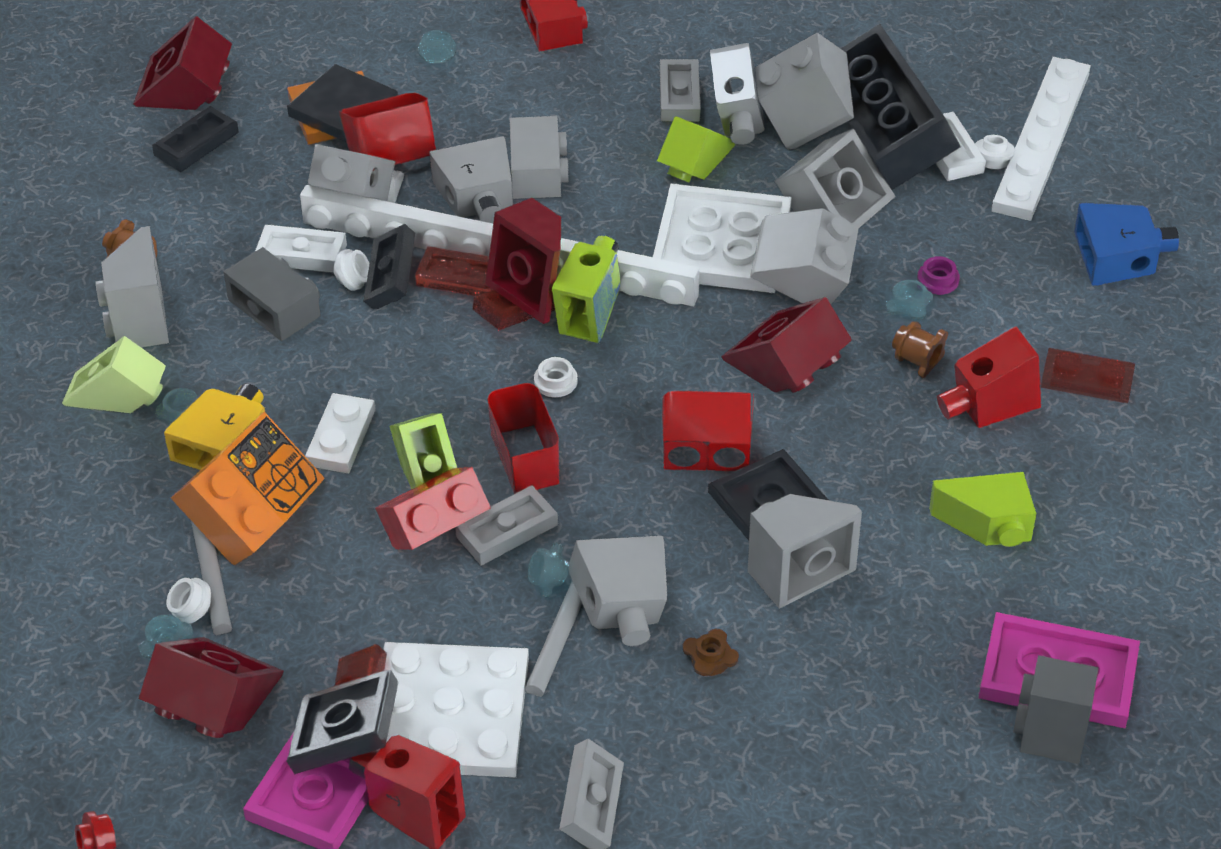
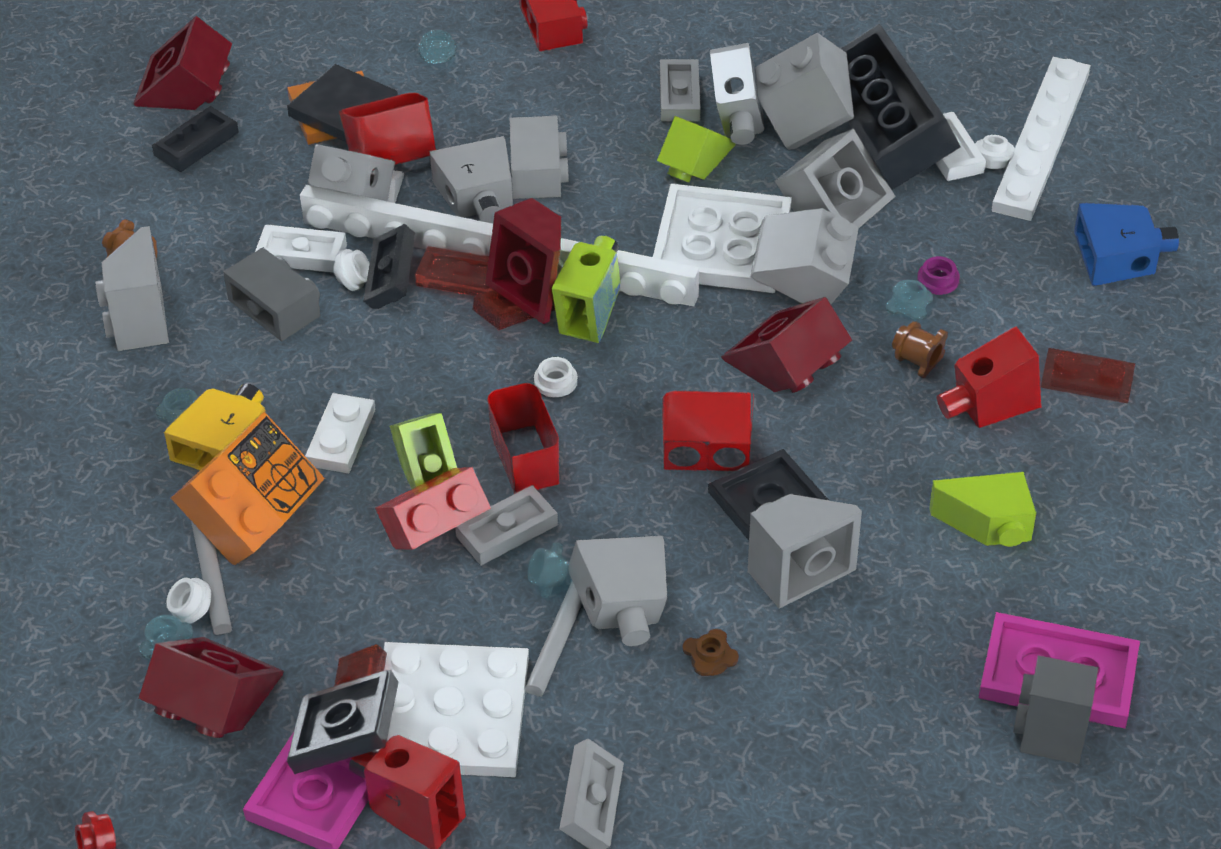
(117, 380): yellowish green slope -> none

